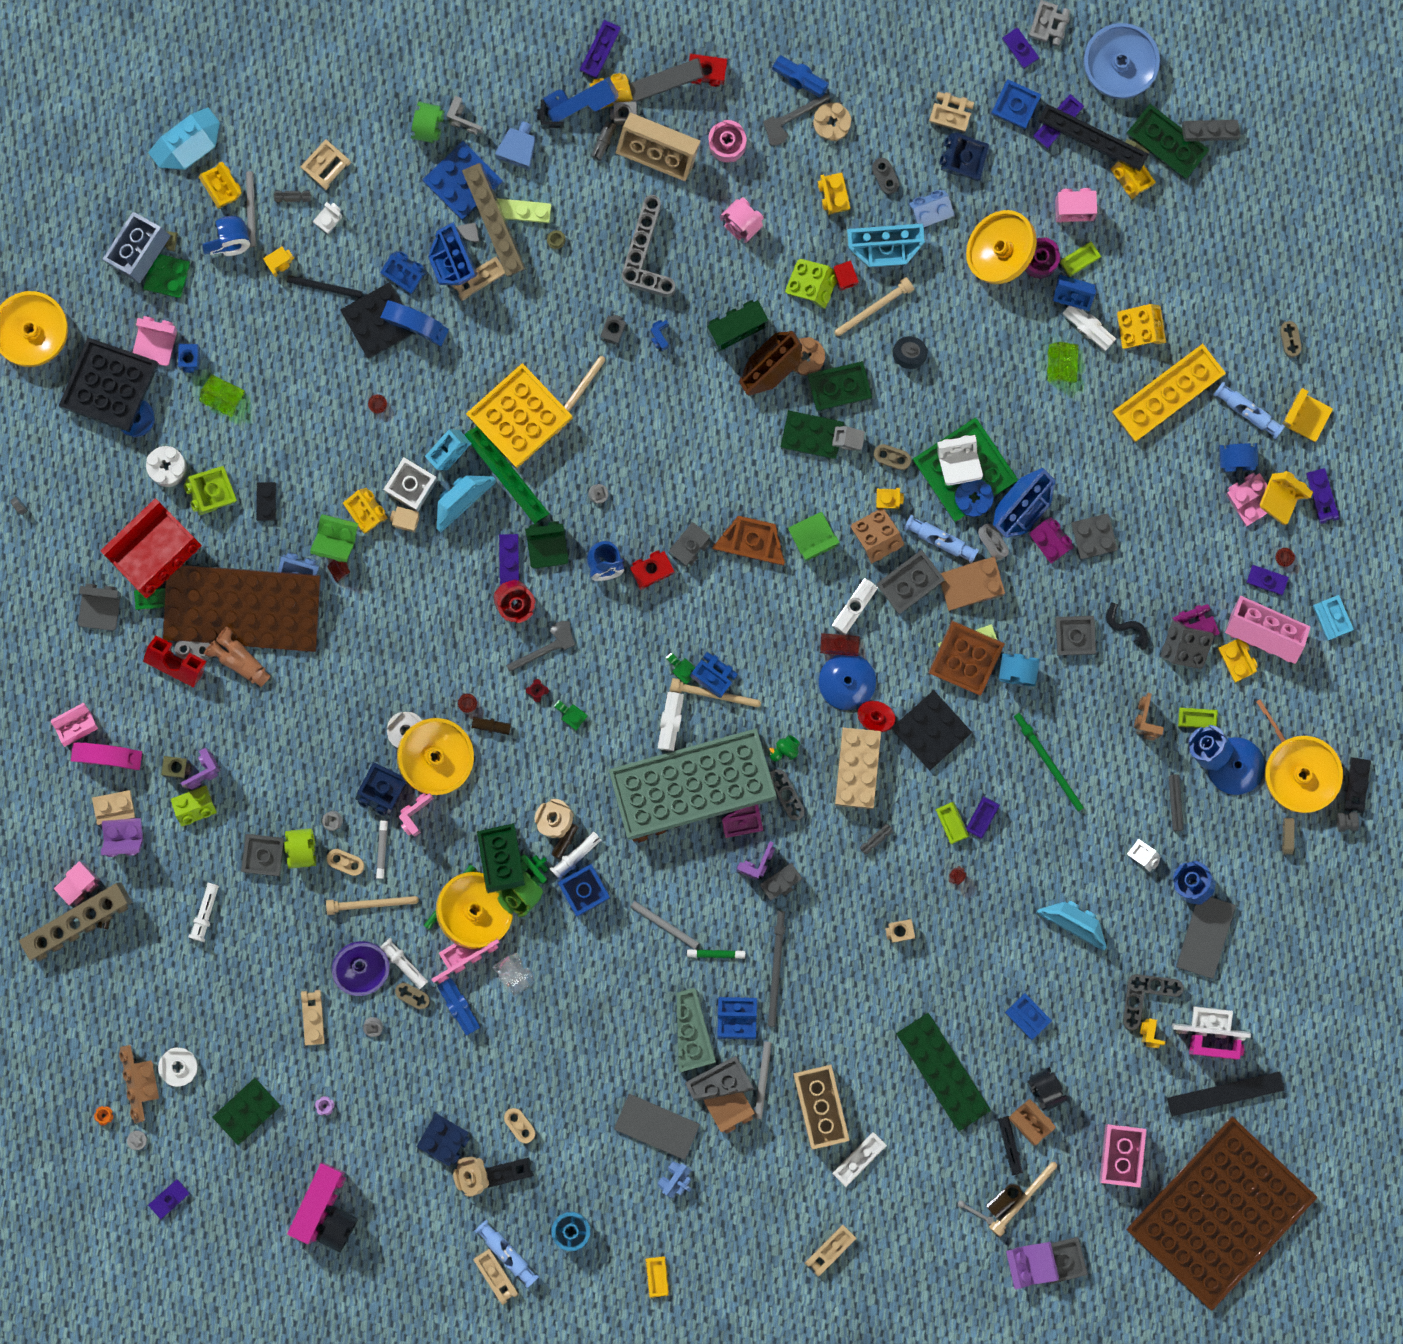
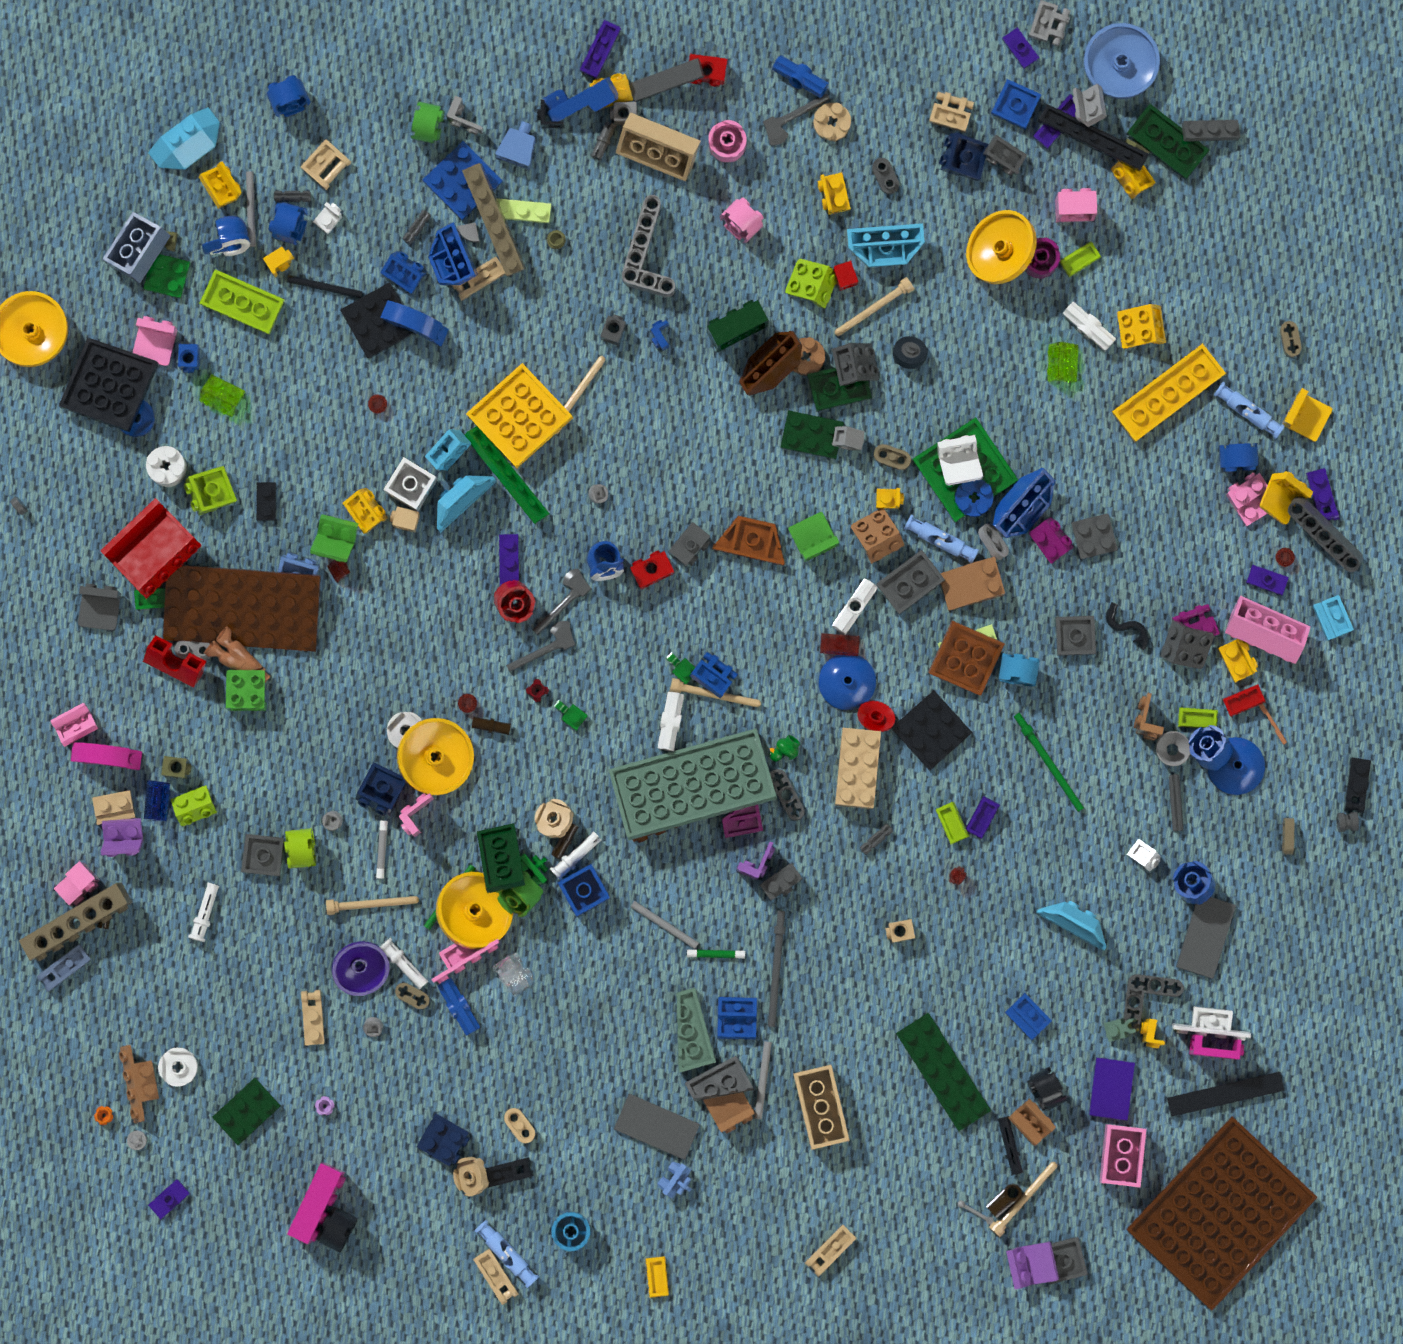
(64, 967): none -> sand blue plate
(156, 800): none -> clear blue bracket
(212, 768): medium lavender bracket -> none
(242, 302): none -> lime plate
(245, 690): none -> bright green bracket
(288, 96): none -> blue brick
(288, 223): none -> blue brick
(345, 862): tan plate -> none
(416, 227): none -> dark grey axle
(547, 545): dark green bracket -> none
(579, 587): none -> dark grey piece
(855, 363): none -> dark grey bracket
(859, 1159): white tile -> none
(932, 208): medium blue bracket -> none
(1005, 155): none -> dark grey bracket
(1074, 292): blue bracket -> none
(1089, 105): none -> light grey bracket
(1111, 1088): none -> dark purple tile
(1119, 1029): none -> sand green plate
(1182, 744): none -> light grey piece
(1244, 700): none -> red plate
(1319, 764): yellow dish -> none
(1328, 543): none -> dark grey beam

